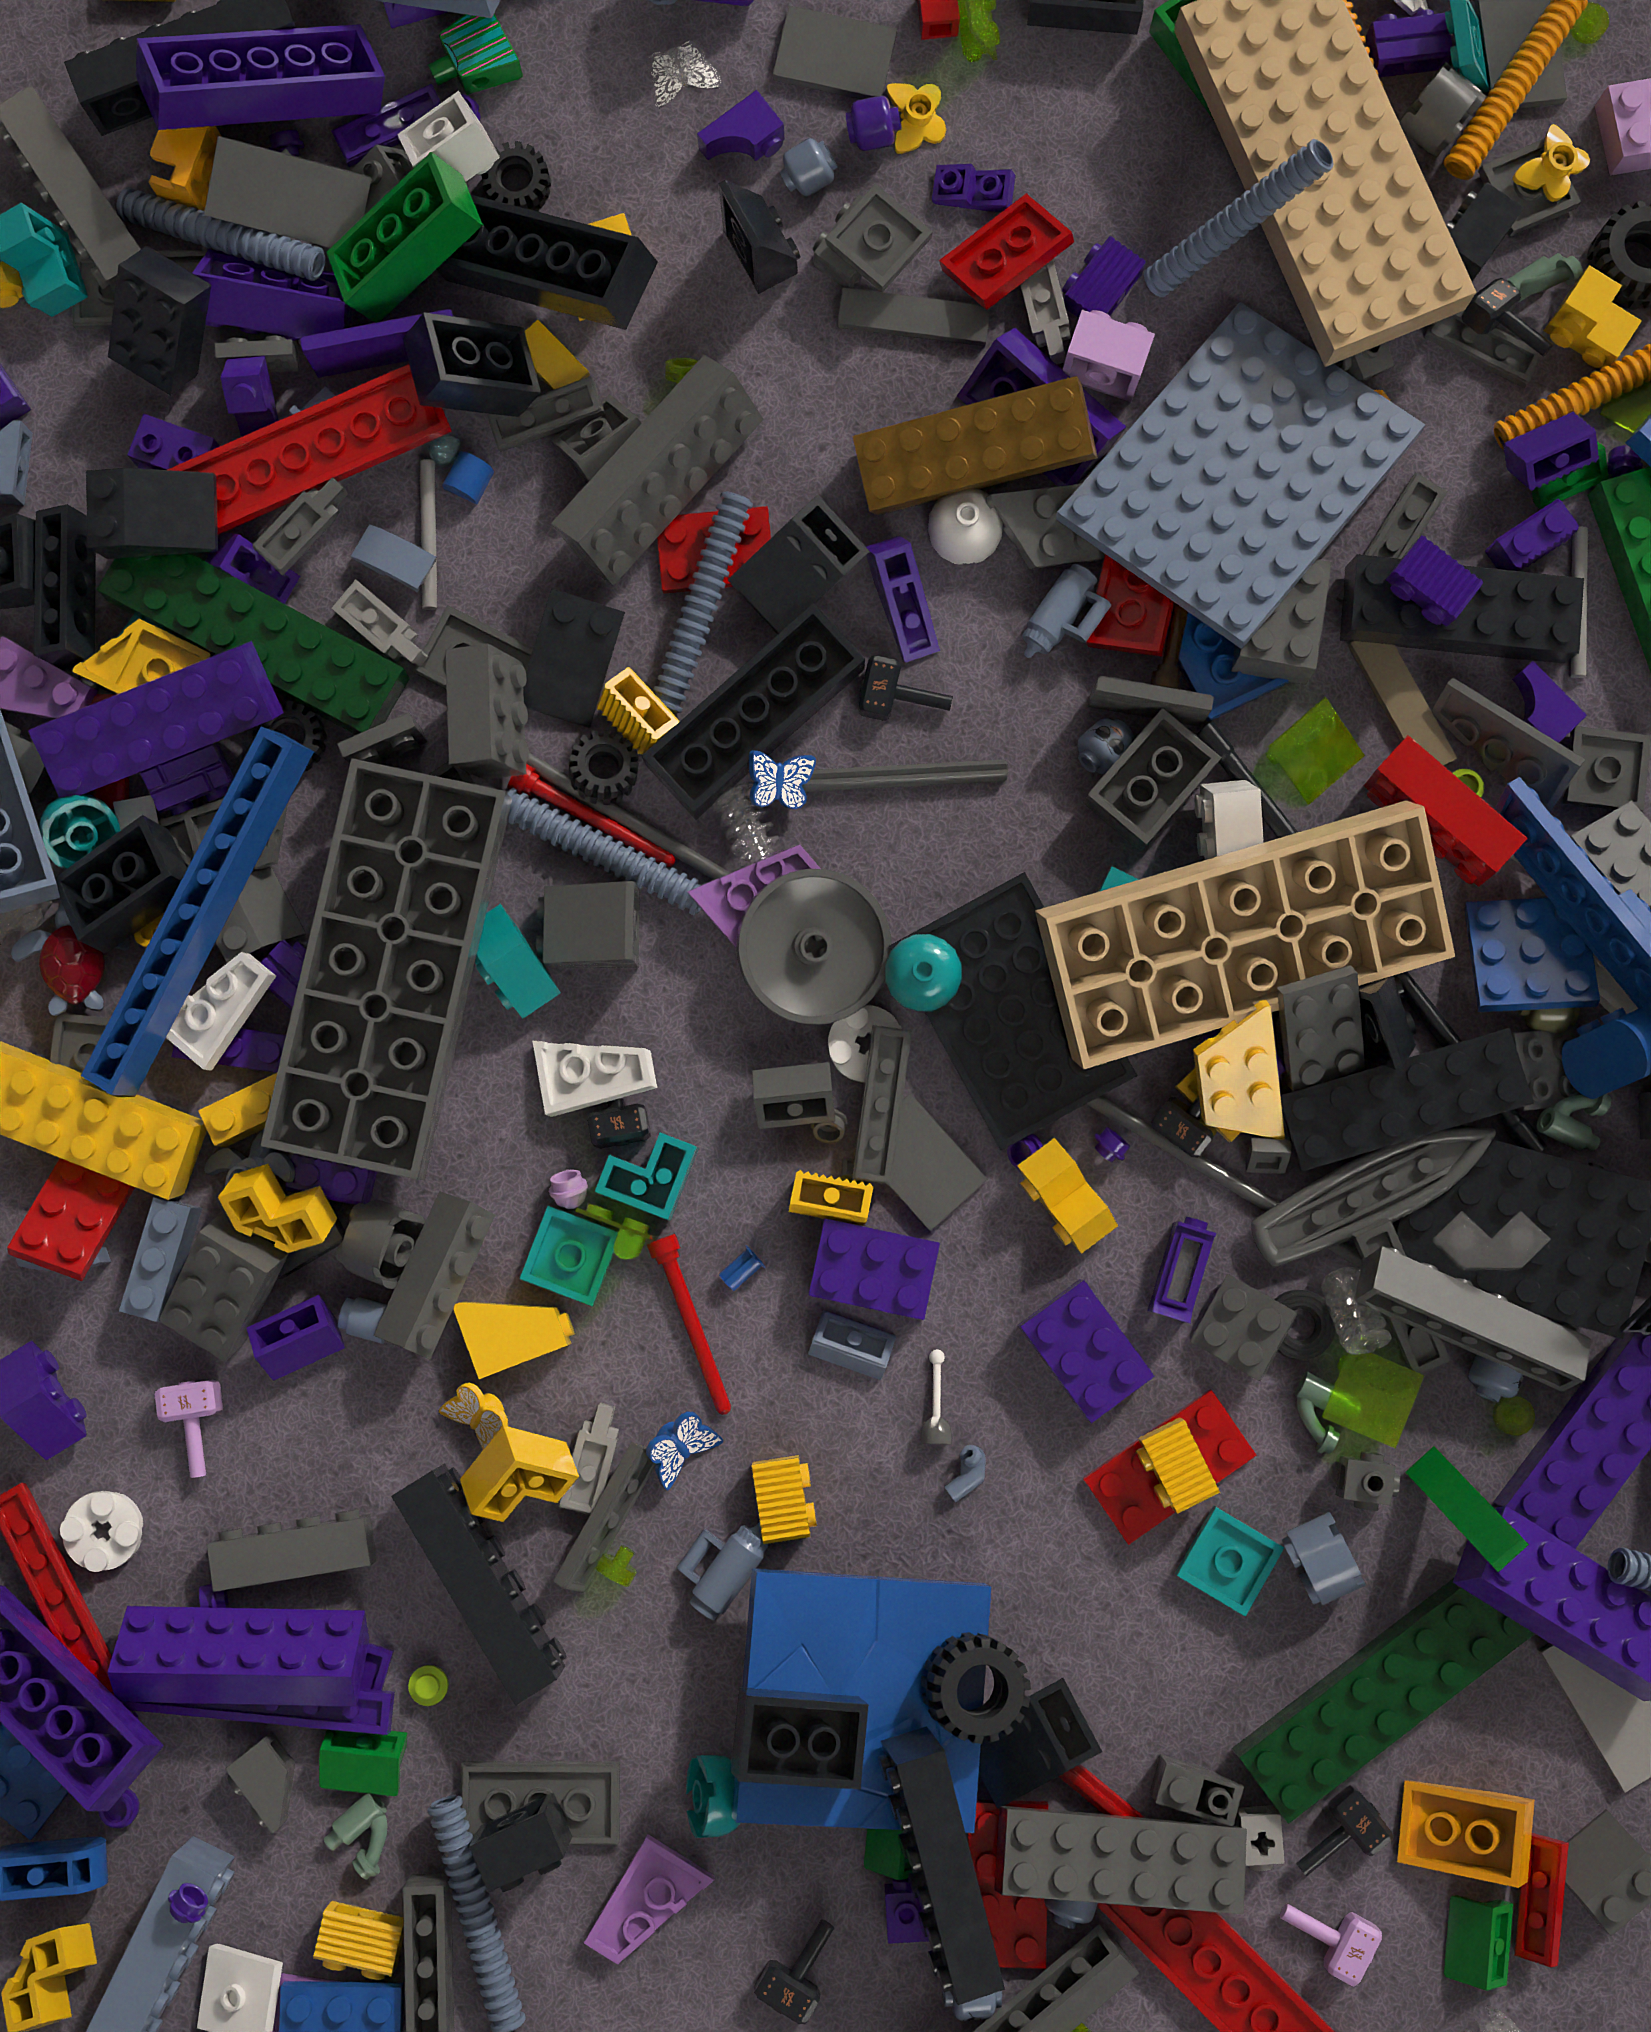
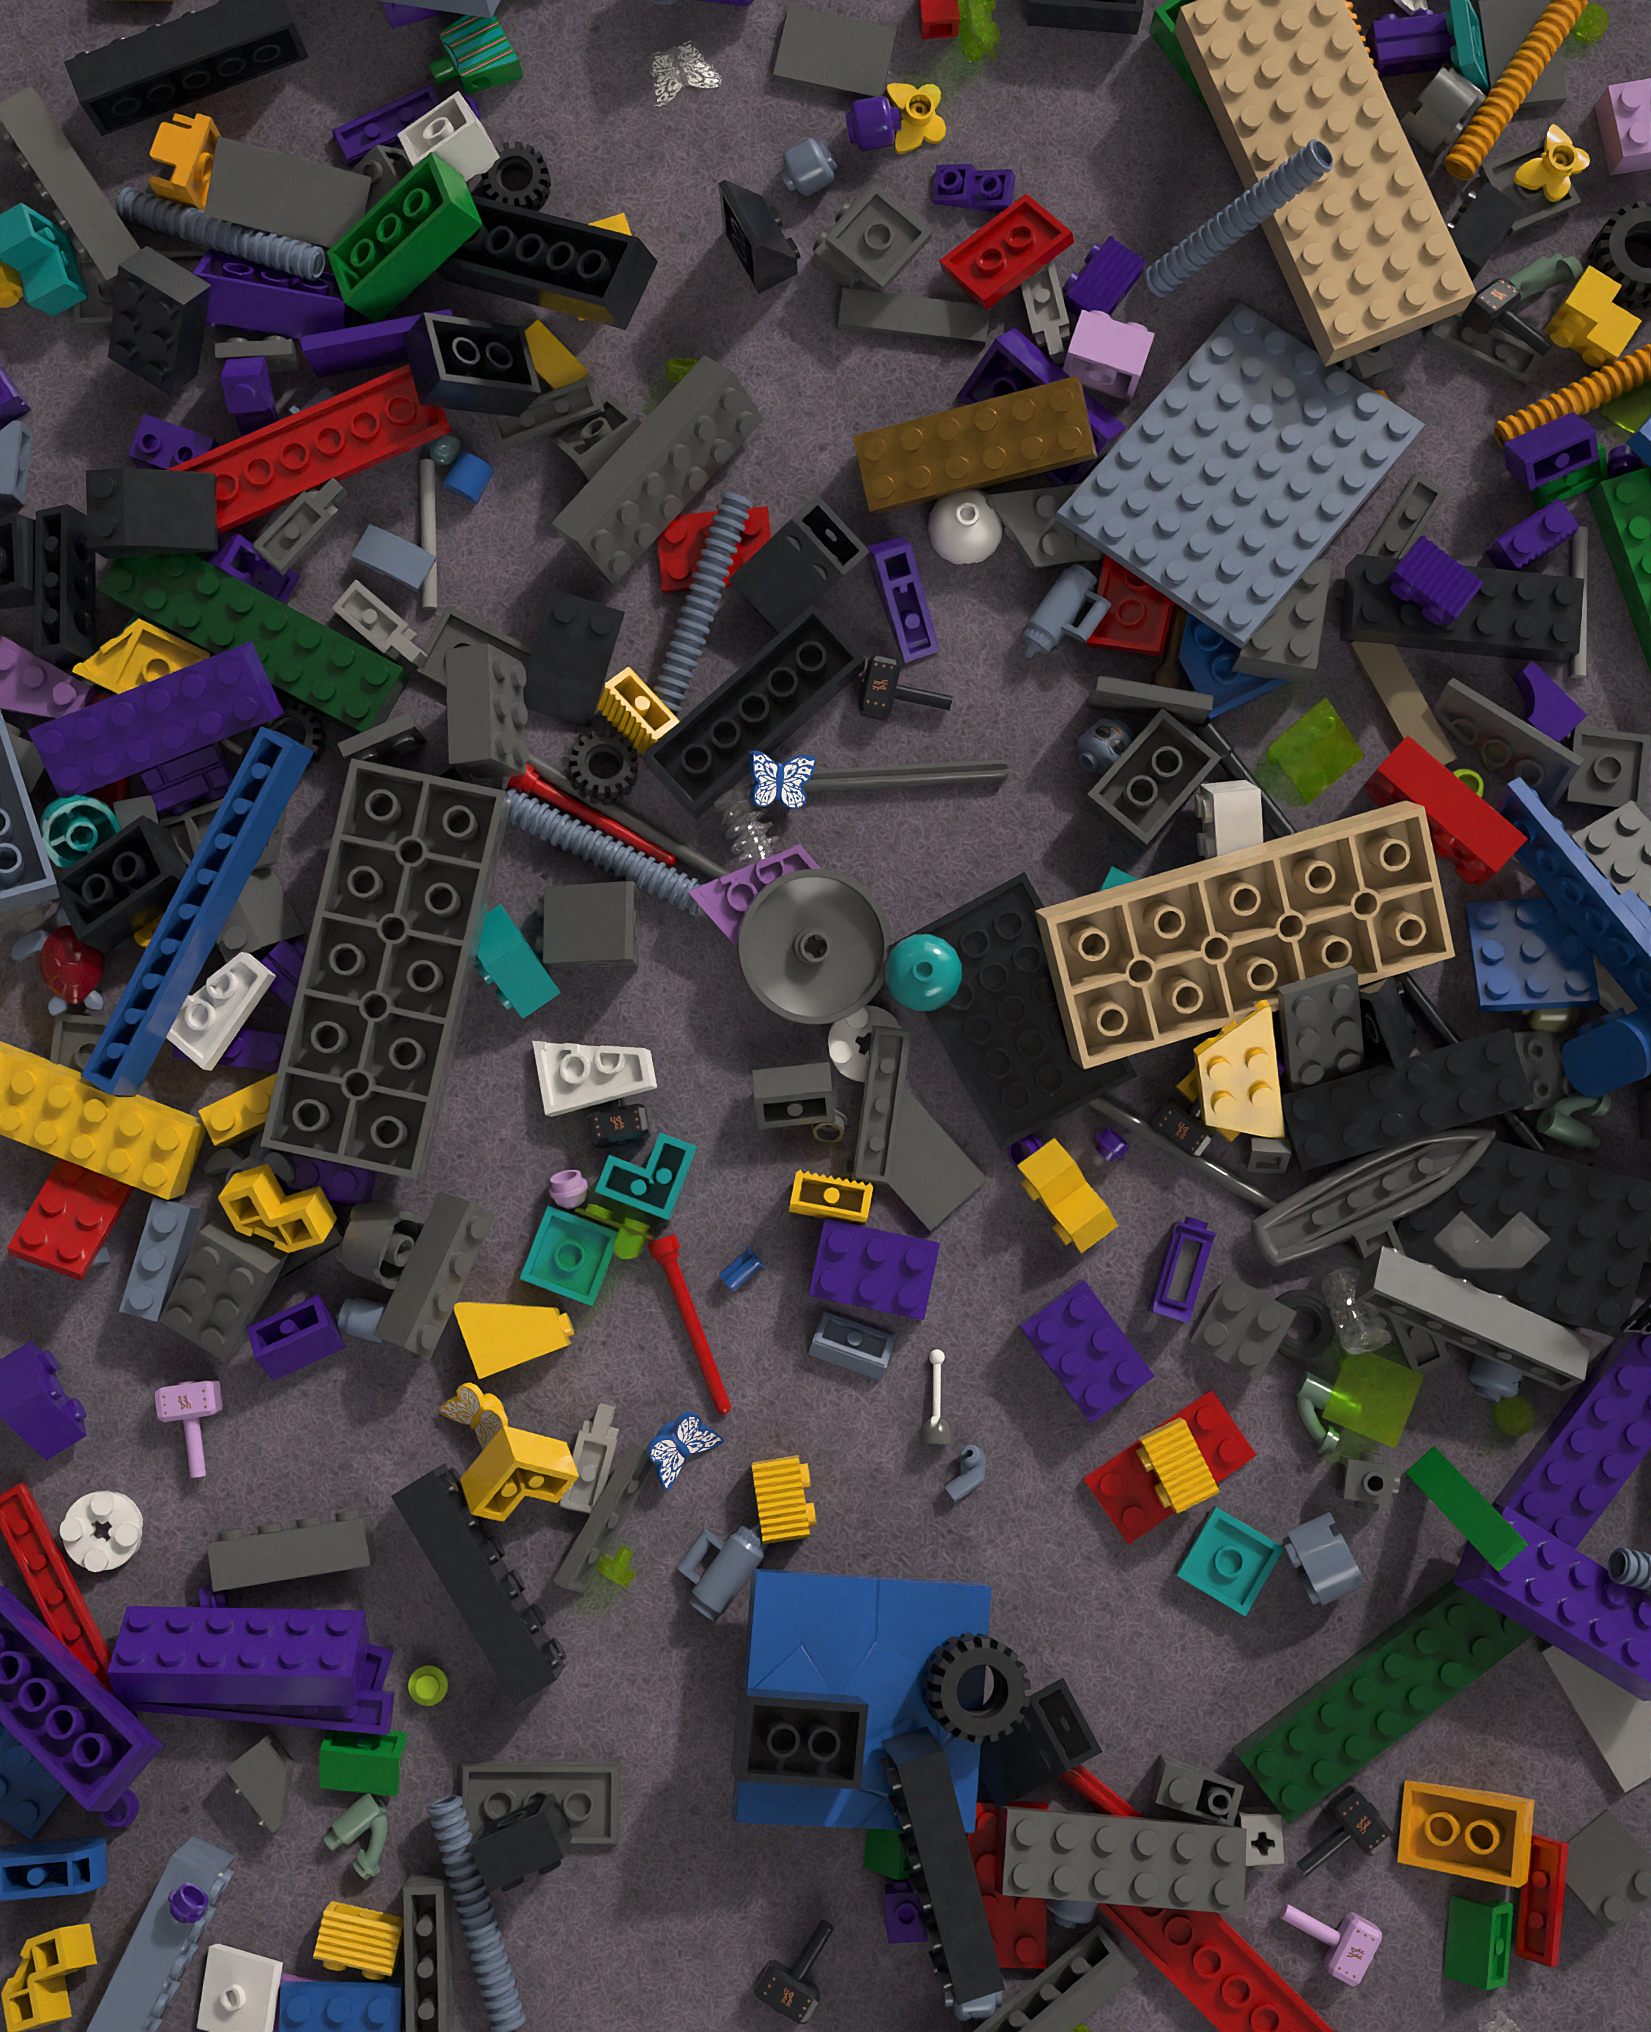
(258, 76): dark purple brick -> none
(286, 140): dark purple plate -> none
(645, 1897): medium lavender wing -> none
(711, 1796): teal cylinder -> none
(745, 128): dark purple arch -> none

